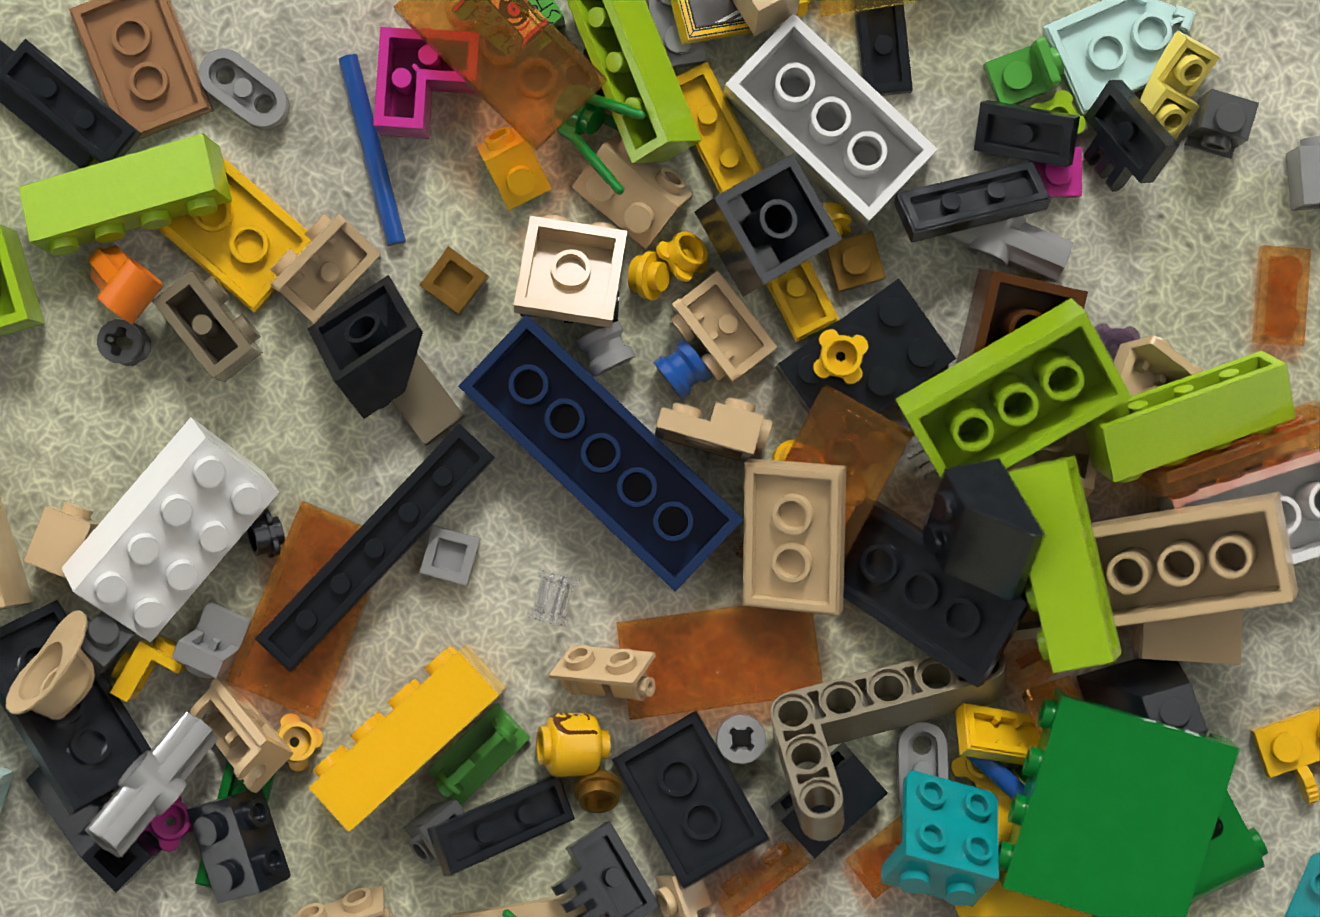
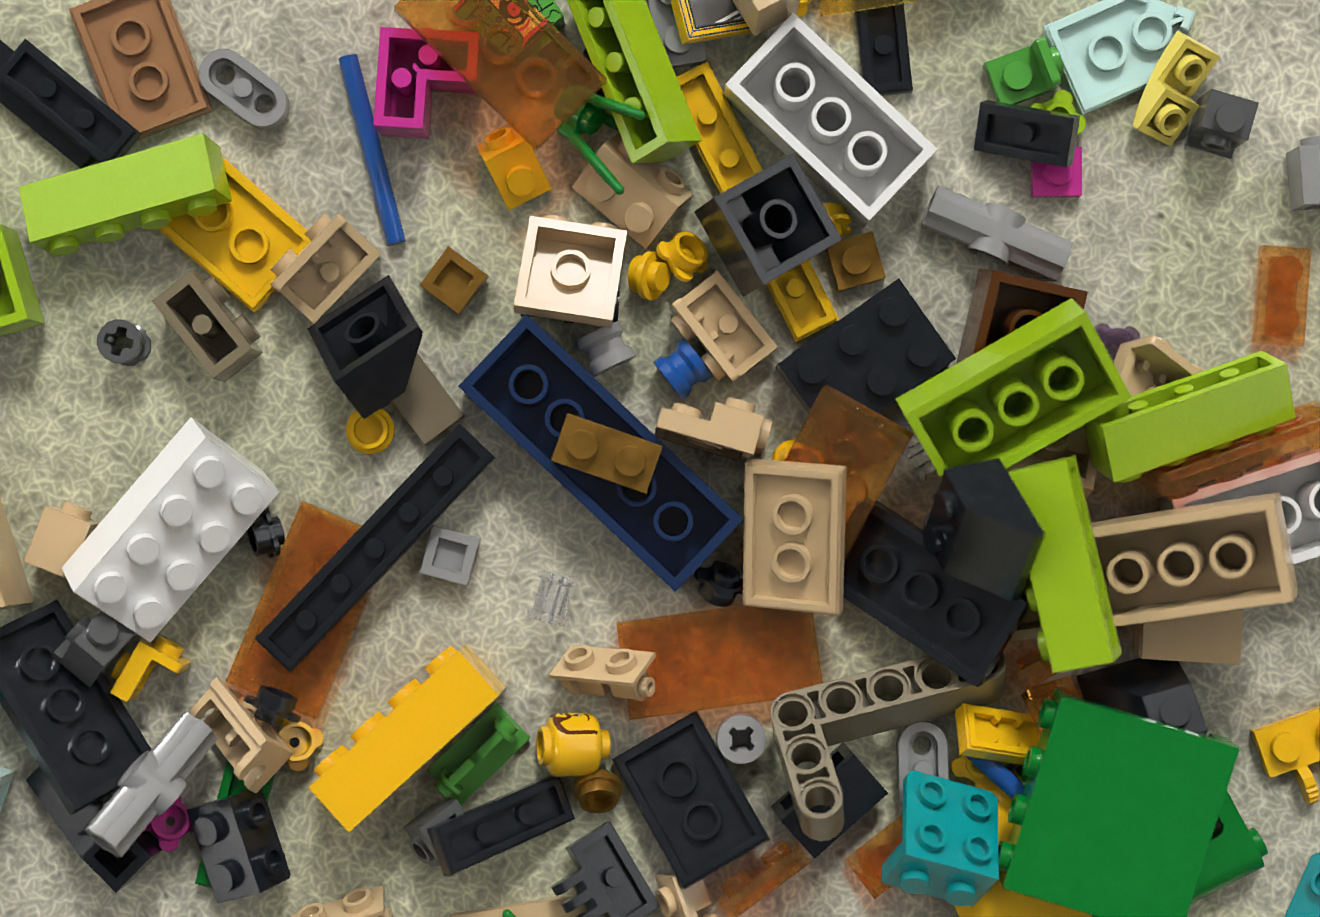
(56, 675): tan piece -> none
(123, 282): orange piece -> none
(213, 643): light grey bracket -> none
(273, 705): none -> black plate
(372, 433): none -> yellow plate
(606, 453): none -> pearl gold plate
(719, 583): none -> black plate
(853, 348): yellow plate -> none
(971, 201): black tile -> none
(1127, 138): black hinge -> none

